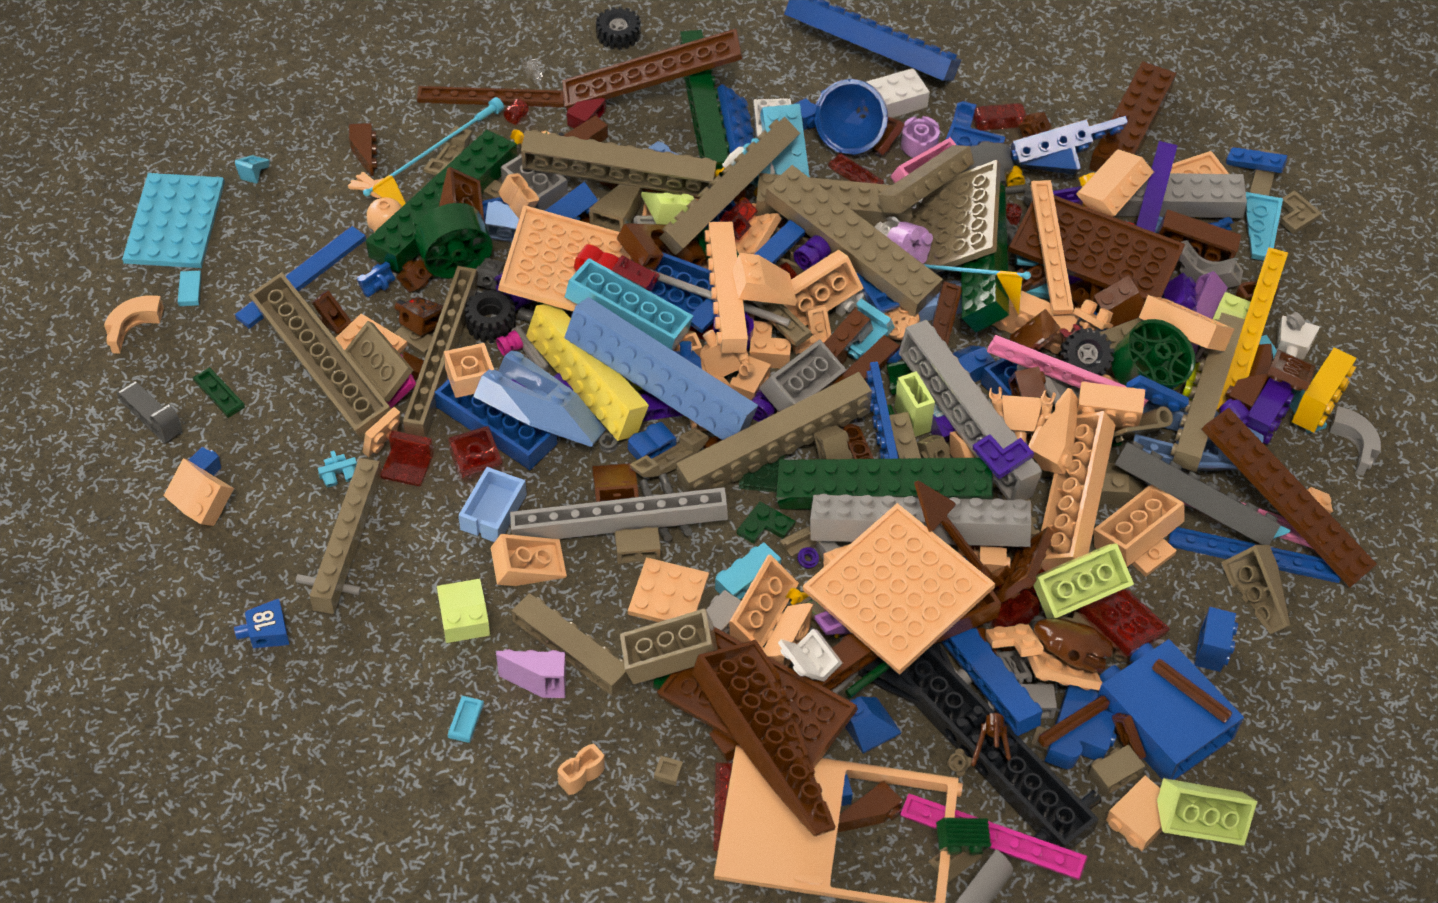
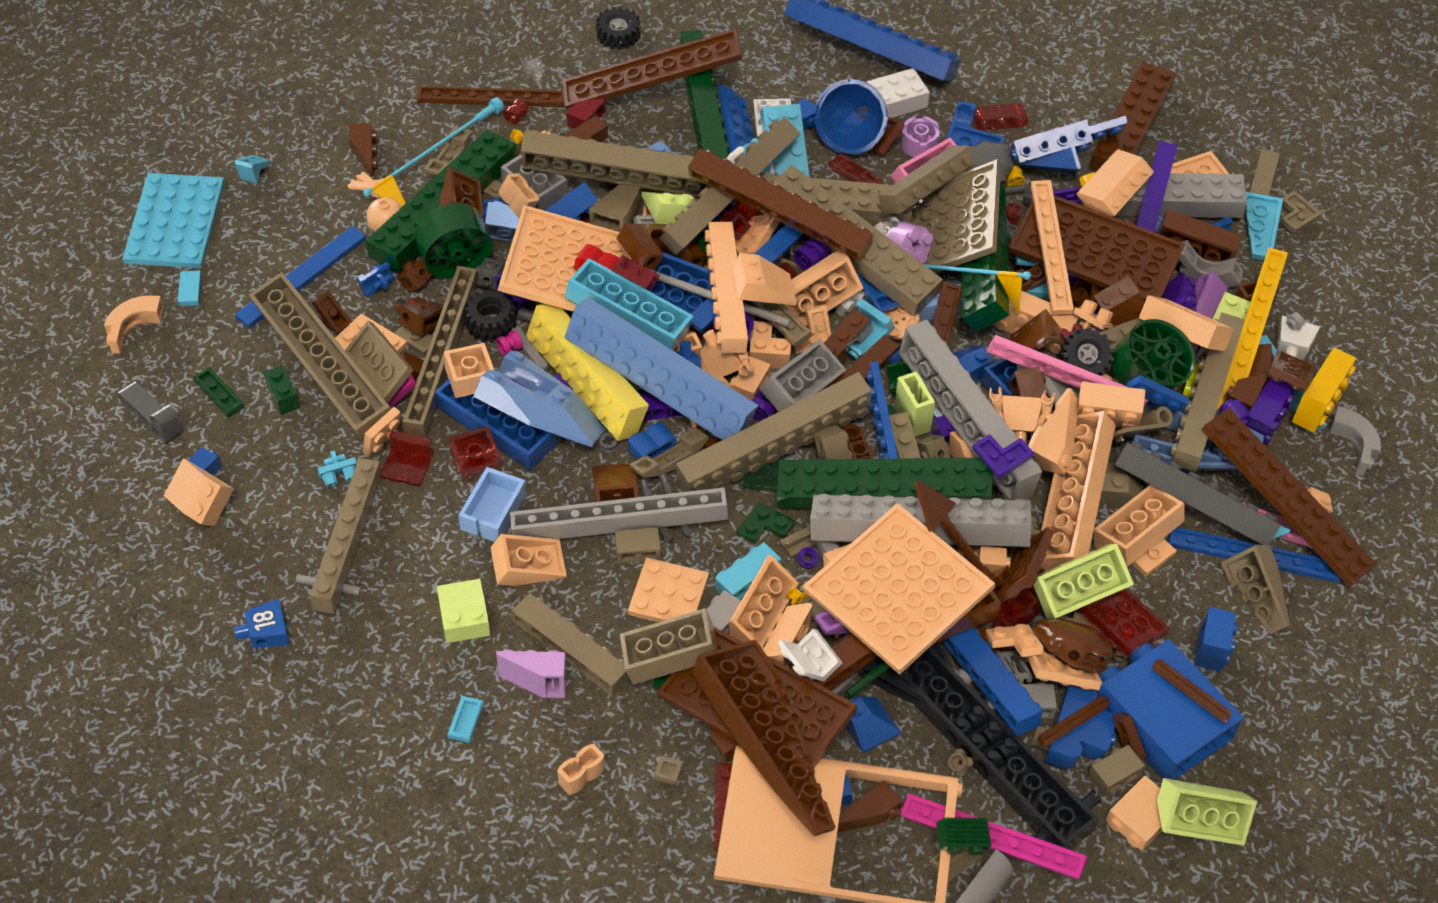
(281, 390): none -> dark green brick
(780, 204): none -> reddish brown brick
(995, 728): reddish brown plant -> none
(1034, 124): reddish brown brick -> none
(1256, 160): blue plate -> none

